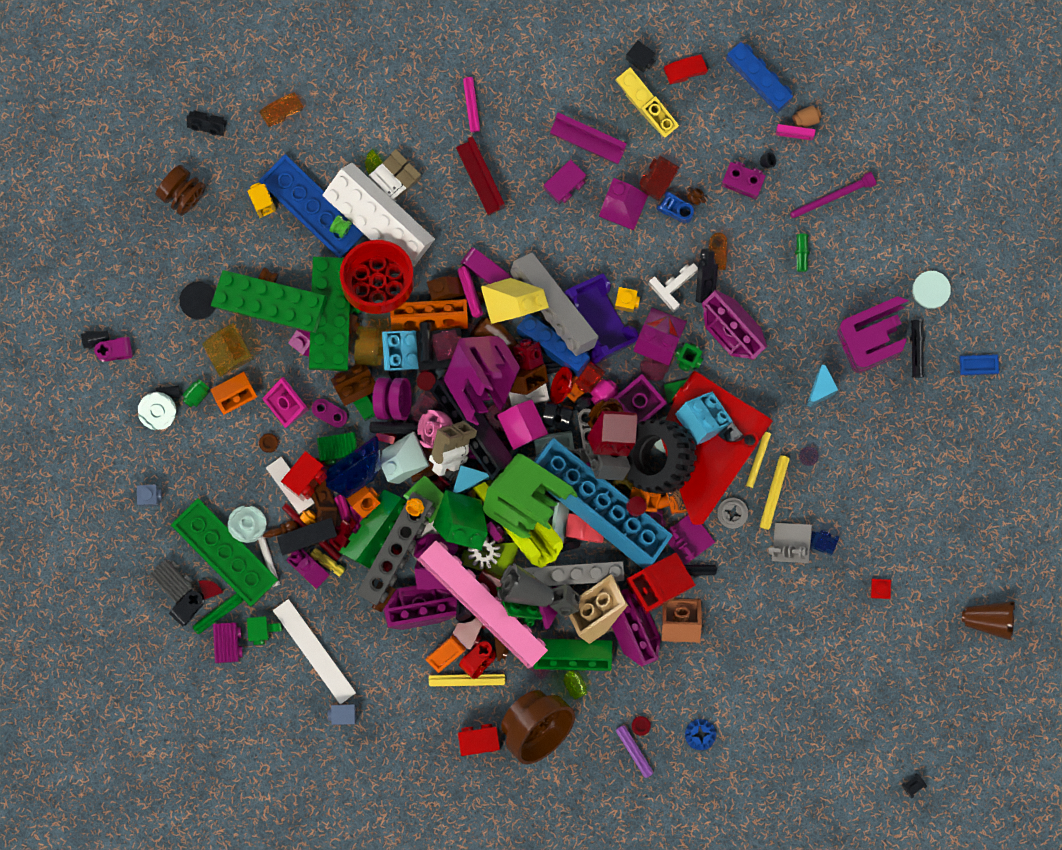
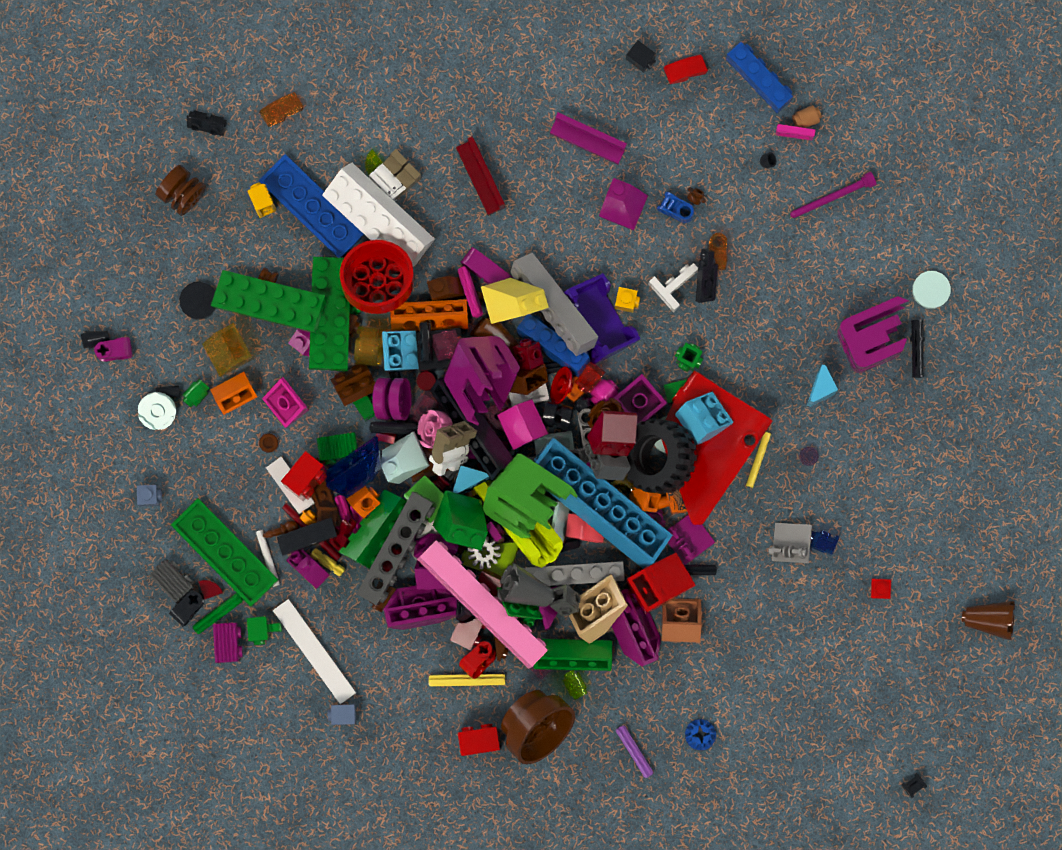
(247, 524): light aqua tile -> none
(329, 412): magenta plate -> none
(340, 226): bright green wheel -> none
(415, 507): light orange plate -> none
(445, 654): orange tile -> none
(471, 104): dark pink axle -> none
(565, 182): magenta brick -> none
(636, 506): dark red tile -> none
(641, 725): dark red tile -> none
(646, 103): light yellow slope -> none
(653, 369): clear pink brick -> none
(659, 178): clear red brick -> none
(659, 336): magenta slope -> none
(731, 433): black tile -> none
(733, 326): magenta wedge -> none
(741, 509): light grey gear -> none
(743, 180): magenta brick -> none
(774, 492): light yellow axle -> none
(802, 252): green axle -> none
(979, 364): blue tile -> none

